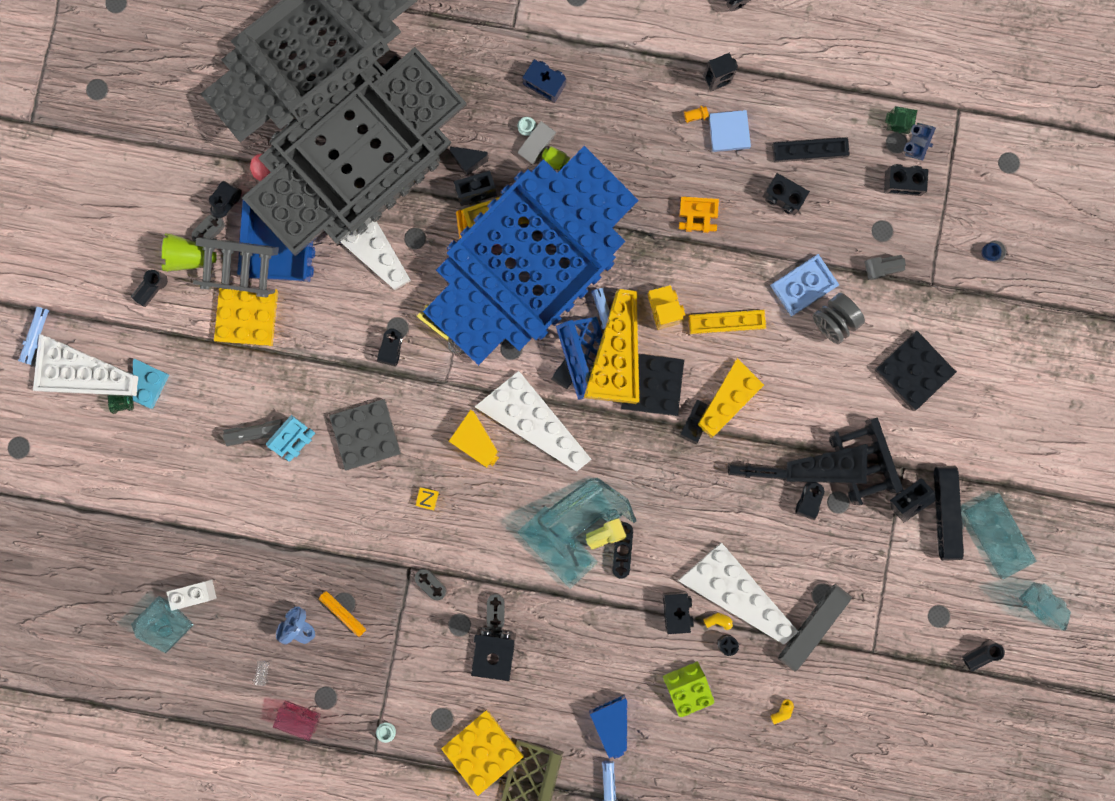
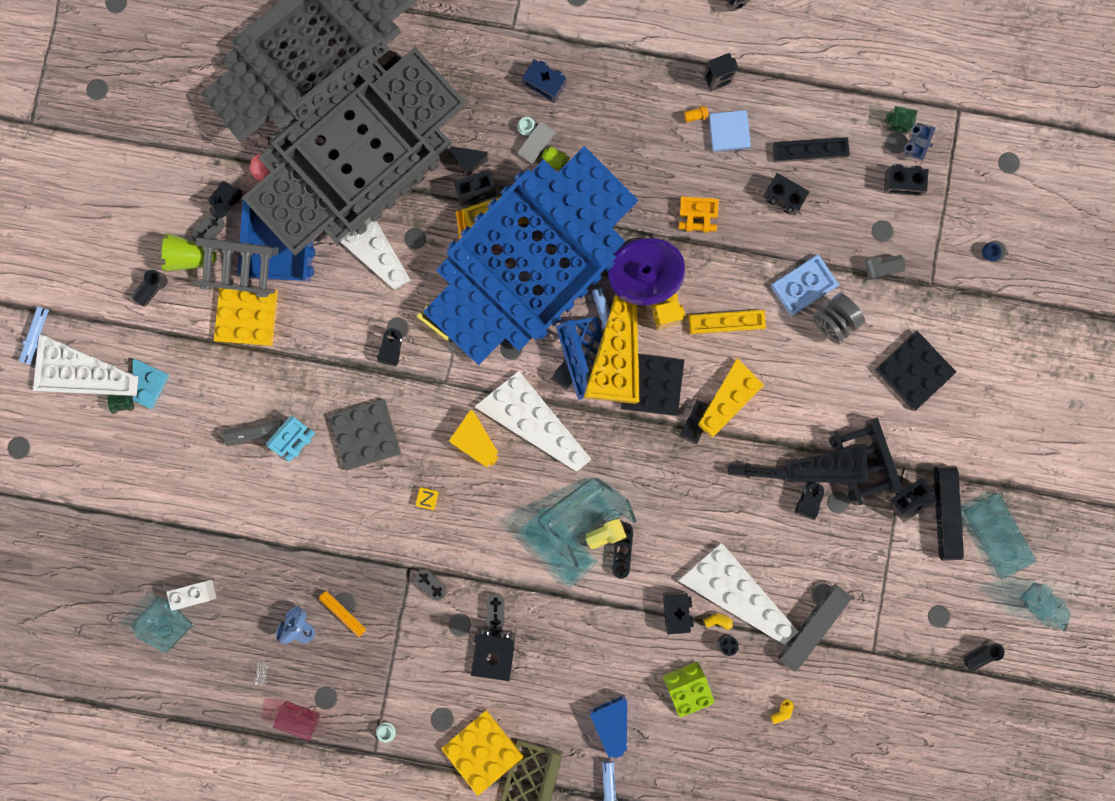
(647, 271): none -> dark purple dish

